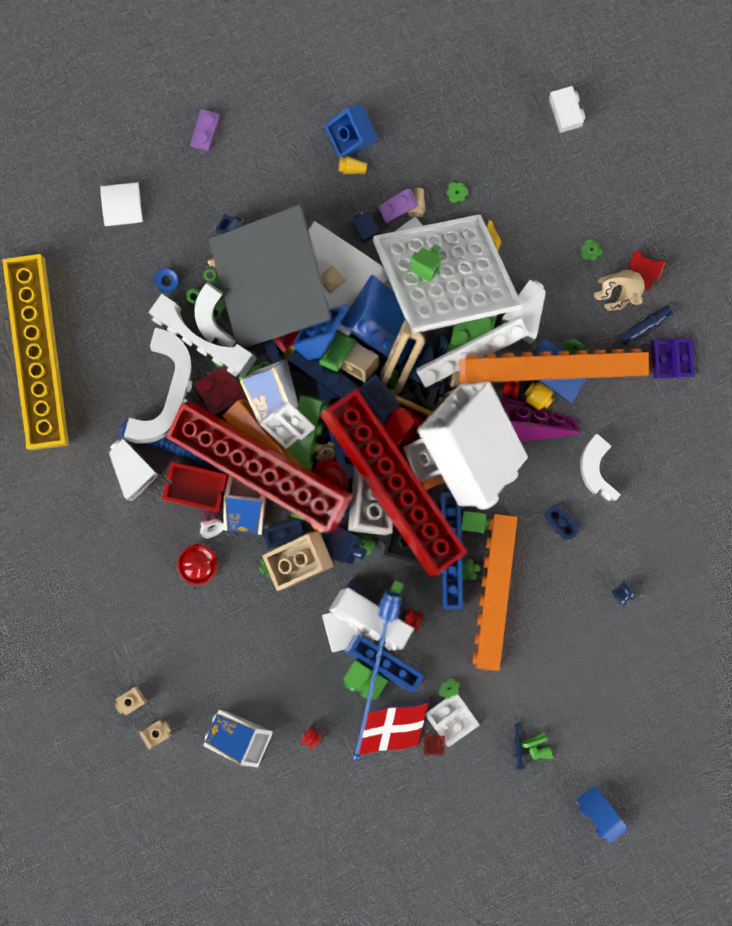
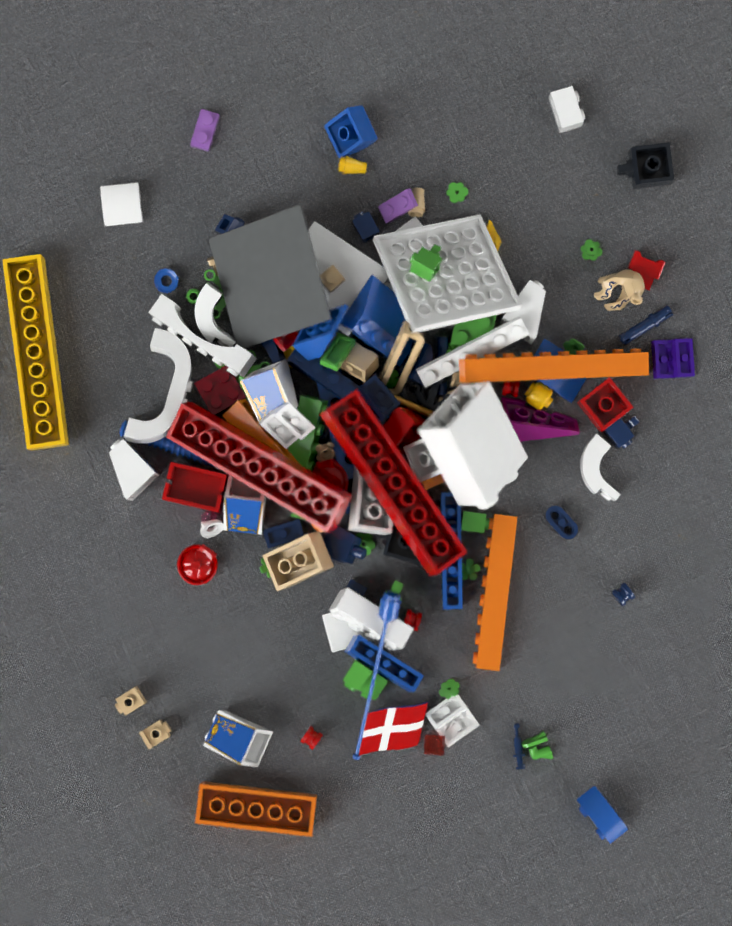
(256, 808): none -> orange brick
(605, 405): none -> red brick
(620, 433): none -> dark blue brick
(638, 169): none -> black hinge

